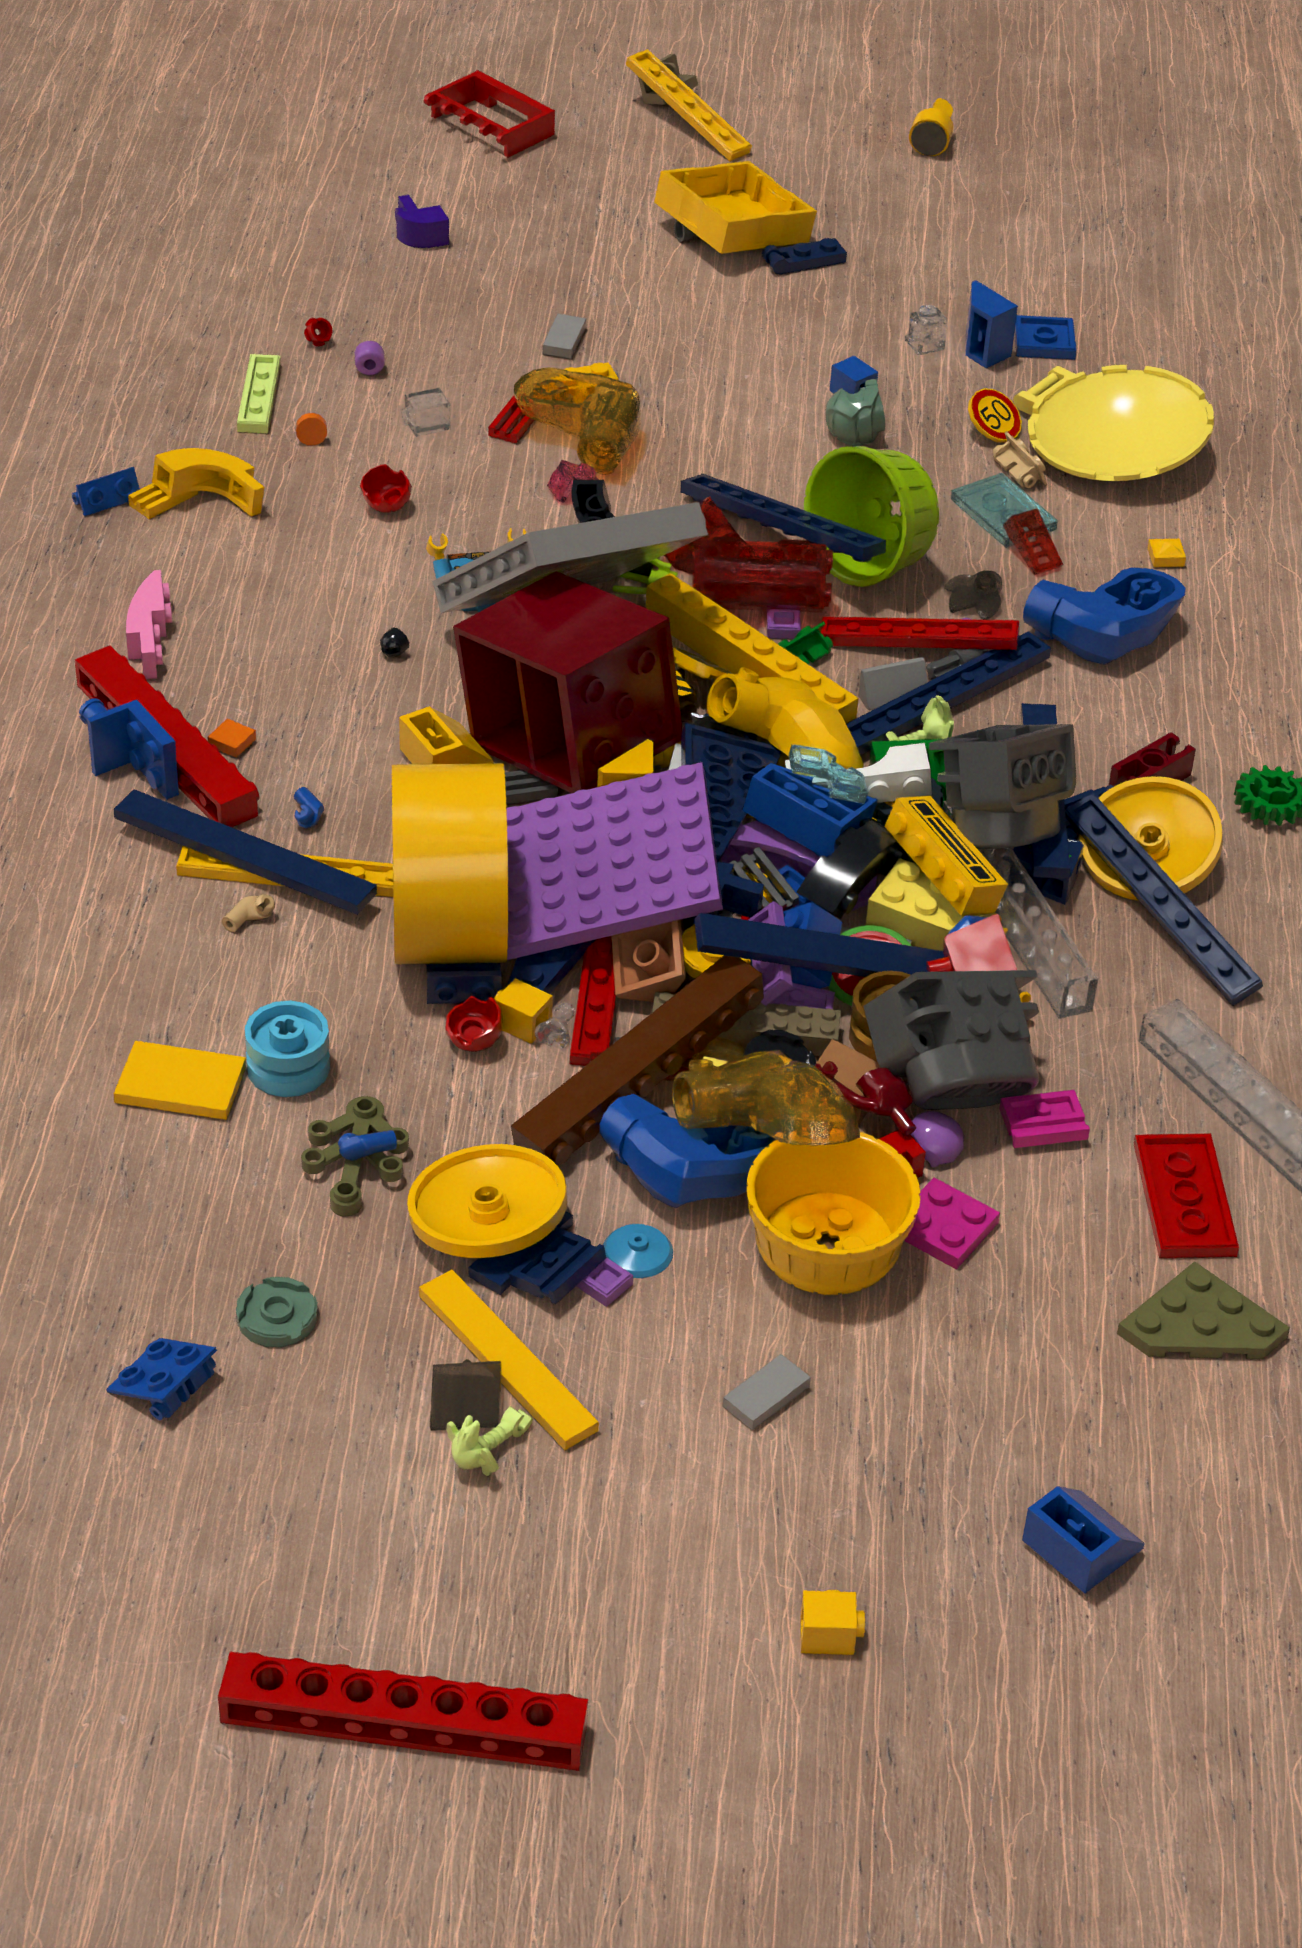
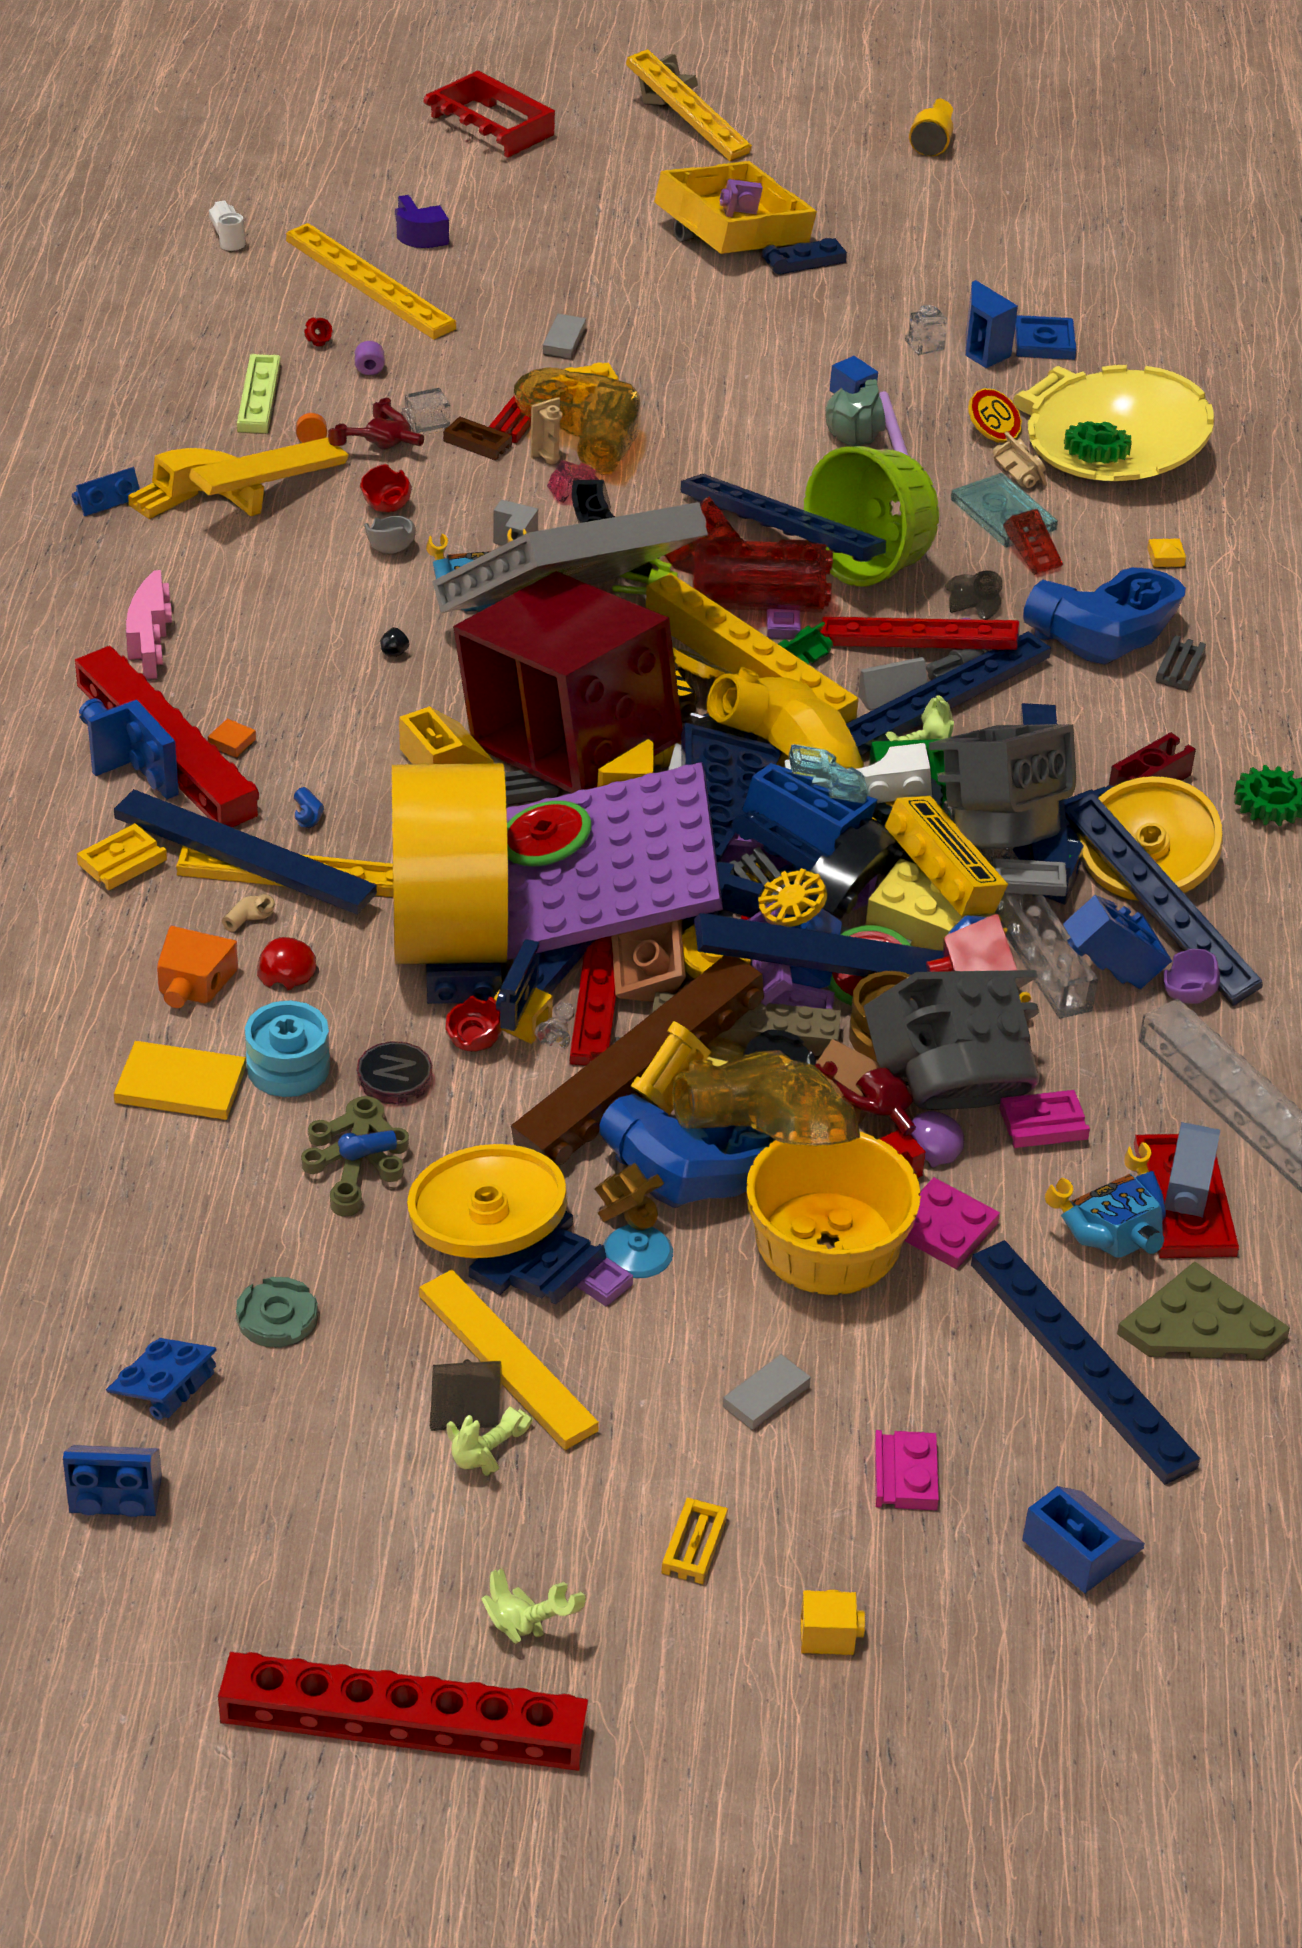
(112, 1480): none -> blue slope
(121, 856): none -> yellow plate
(194, 966): none -> orange torso
(228, 226): none -> white piece
(267, 466): none -> yellow tile
(286, 962): none -> red hair
(371, 281): none -> yellow tile
(379, 430): none -> dark red piece
(390, 534): none -> light grey hair
(394, 1072): none -> tile
(477, 438): none -> reddish brown tile
(513, 516): none -> light grey piece
(518, 985): none -> dark blue plate
(518, 1614): none -> yellowish green piece
(545, 430): none -> tan hinge
(547, 833): none -> red wheel
(626, 1194): none -> pearl gold hips
(671, 1059): none -> yellow plate
(686, 1568): none -> yellow tile
(740, 197): none -> medium lavender bracket
(777, 840): none -> dark blue hinge
(793, 898): none -> yellow wheel
(892, 424): none -> lavender bar
(906, 1470): none -> dark pink plate
(1032, 876): none -> light grey tile
(1086, 1363): none -> dark blue plate
(1097, 442): none -> green gear
(1117, 941): none -> blue wedge
(1119, 1214): none -> torso
(1185, 649): none -> dark grey tile
(1192, 976): none -> medium lavender hair
(1192, 1169): none -> sand blue slope

